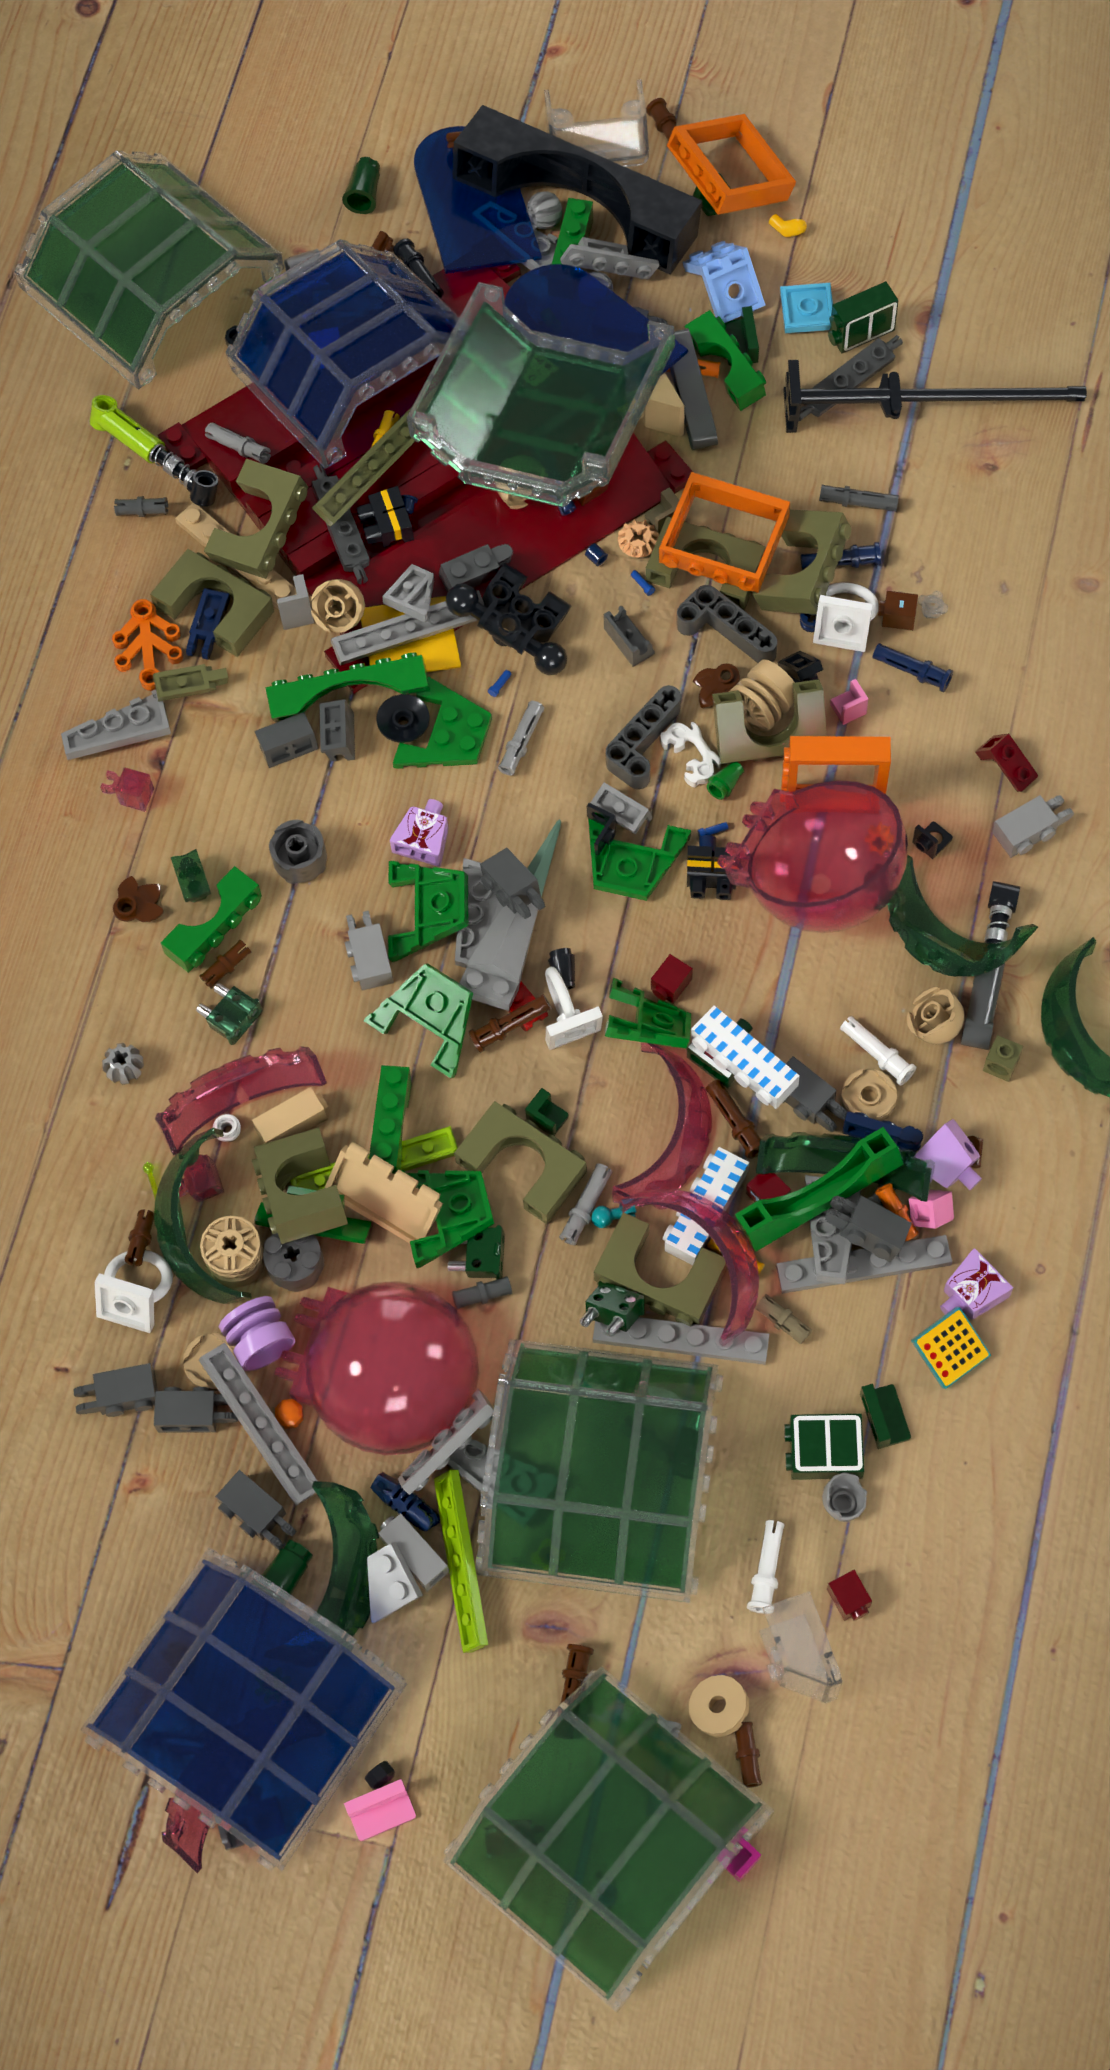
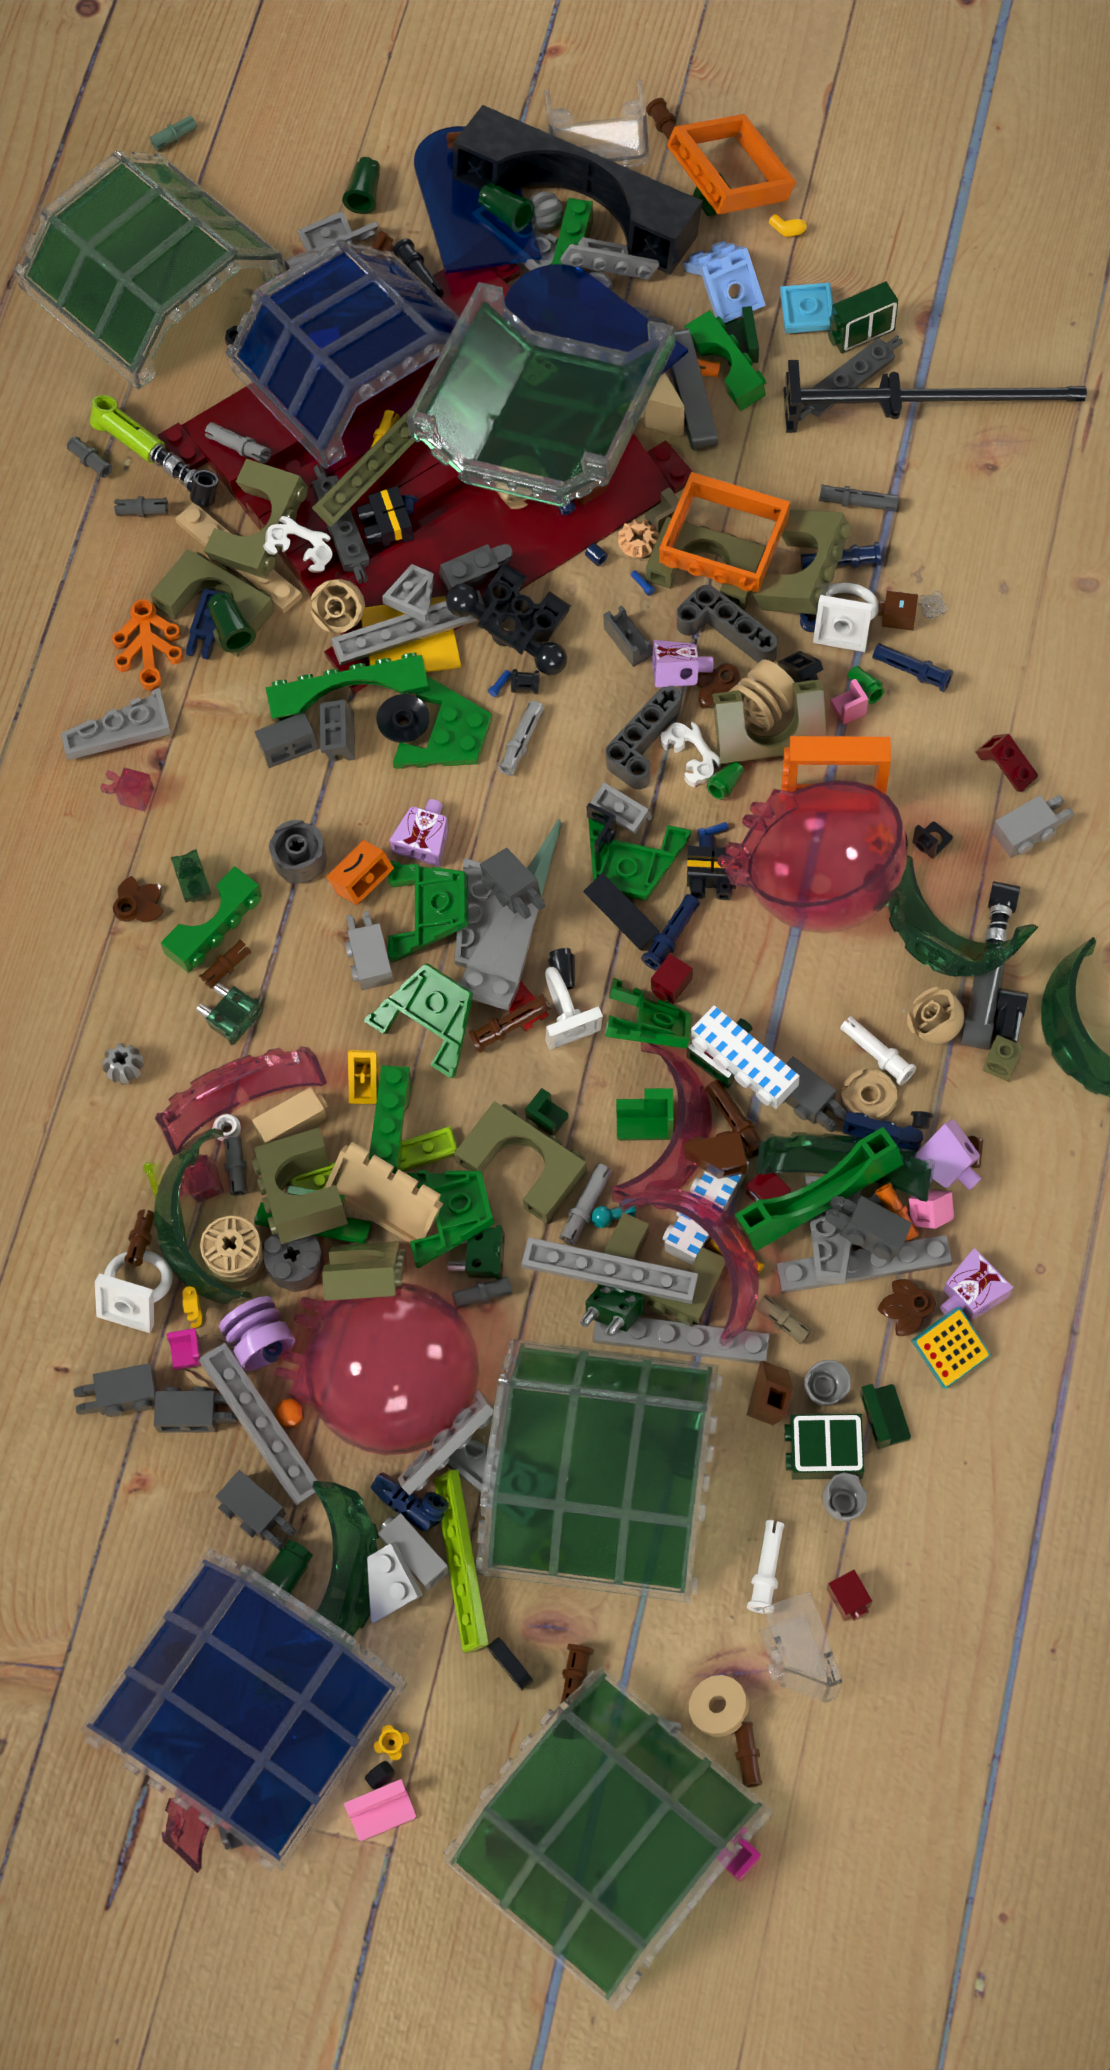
(89, 457): none -> dark grey pin
(172, 133): none -> sand green axle
(185, 1348): none -> dark pink panel
(188, 681): olive hinge -> none
(192, 1306): none -> yellow piece
(231, 625): none -> dark green plant
(235, 1166): none -> dark grey pin
(272, 1357): none -> dark blue piece
(277, 536): none -> white helmet
(296, 609): light grey panel -> none
(331, 229): none -> light grey bracket
(360, 872): none -> orange brick
(363, 1076): none -> yellow slope
(364, 1270): none -> olive arch
(400, 1739): none -> yellow plate
(433, 1506): none -> dark blue bush
(507, 206): none -> dark green plant
(510, 1663): none -> black beam
(525, 681): none -> black bush
(610, 1270): none -> light grey plate
(621, 911): none -> black tile
(646, 1117): none -> green panel
(666, 941): none -> dark blue pin
(678, 663): none -> lavender torso
(719, 1155): none -> reddish brown slope
(770, 1394): none -> reddish brown slope
(827, 1382): none -> light grey hair
(871, 686): none -> green cone
(903, 1306): none -> reddish brown plate
(921, 1119): none -> black piece
(1010, 1011): none -> black piece

